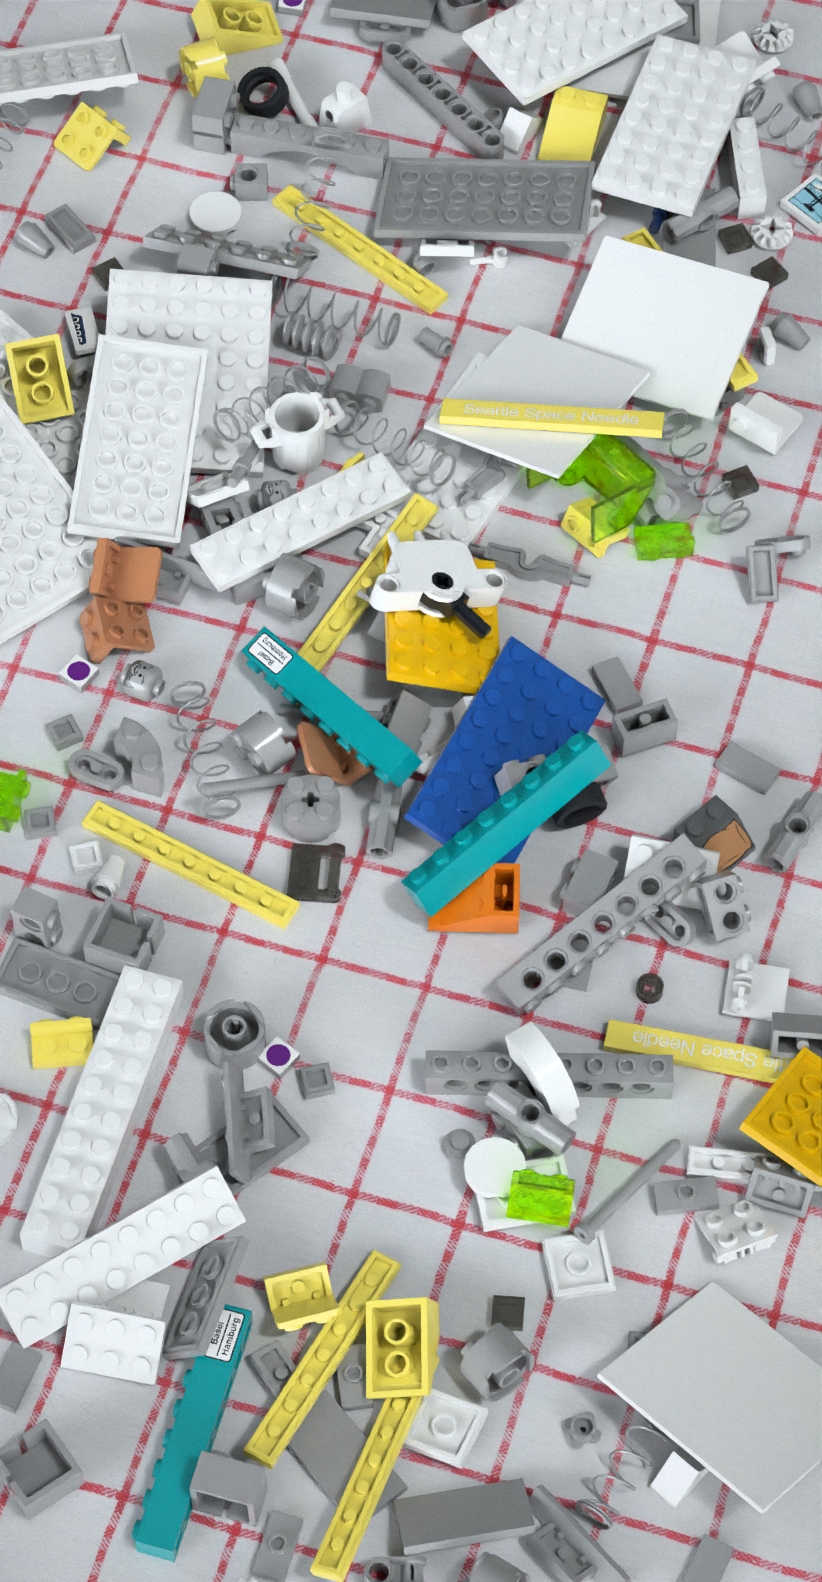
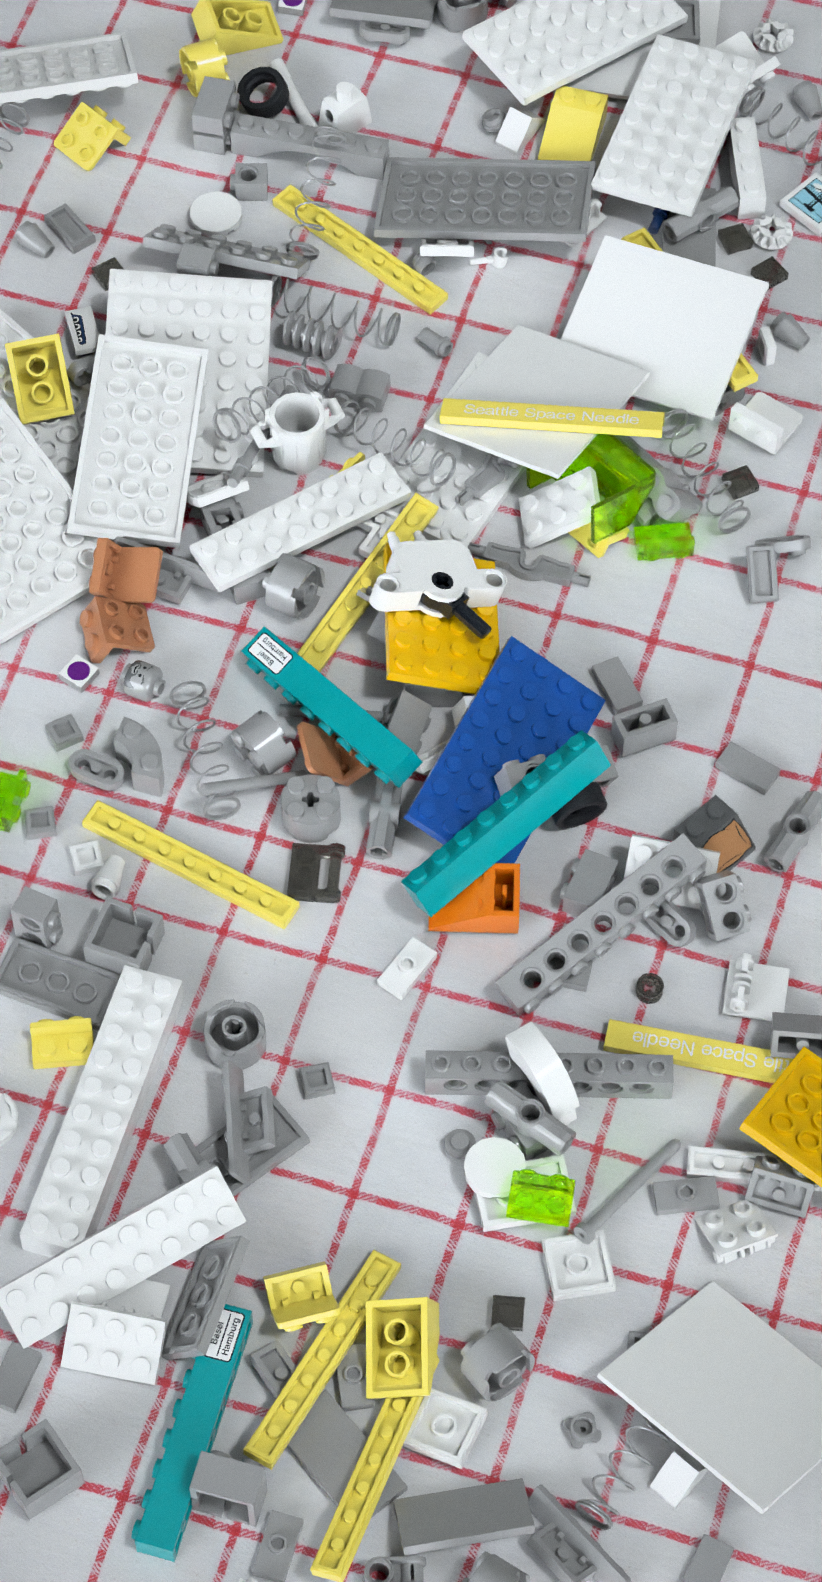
(273, 492): light grey head -> none
(278, 1057): tile -> none
(407, 968): none -> white plate
(442, 100): light grey beam -> none
(558, 507): none -> white plate

